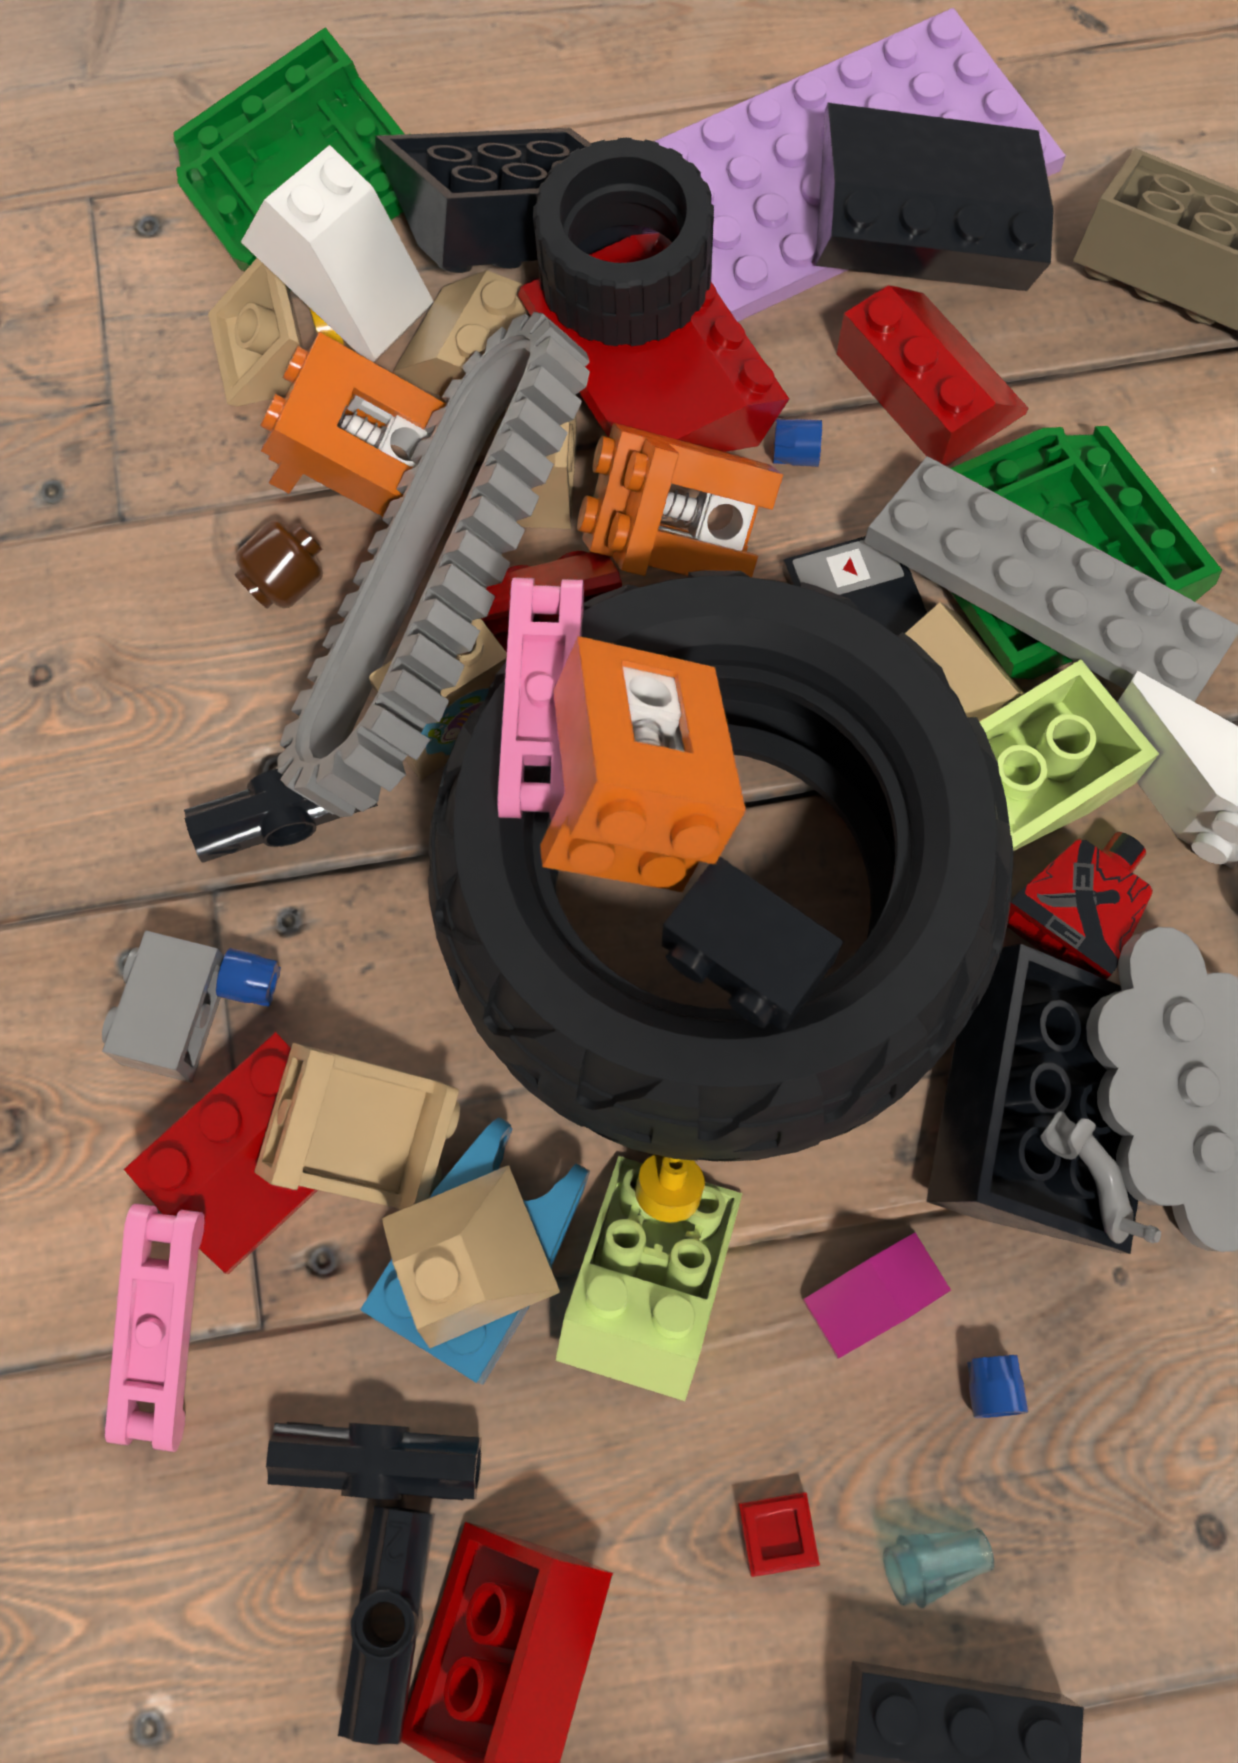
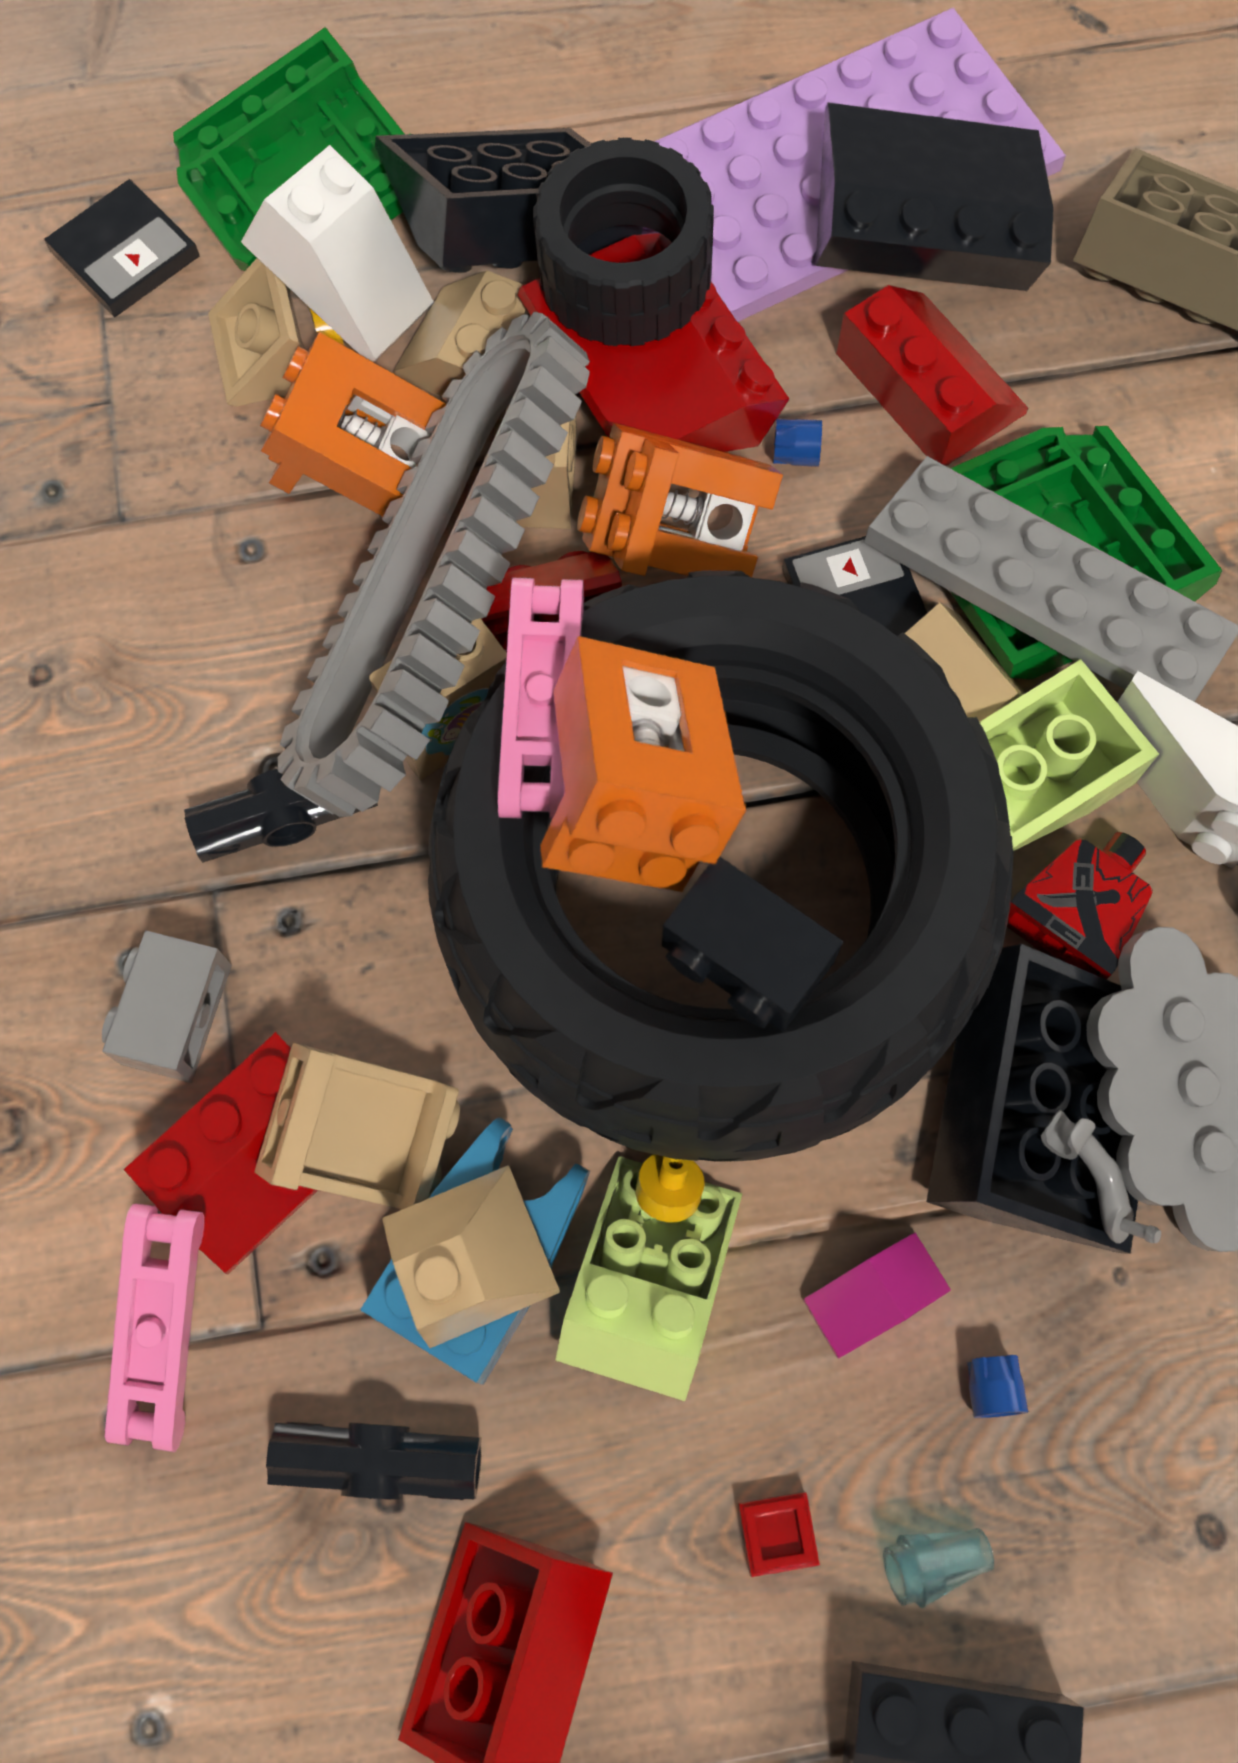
(122, 247): none -> black tile
(247, 978): blue hose -> none
(279, 564): reddish brown head -> none
(380, 1668): black piece -> none

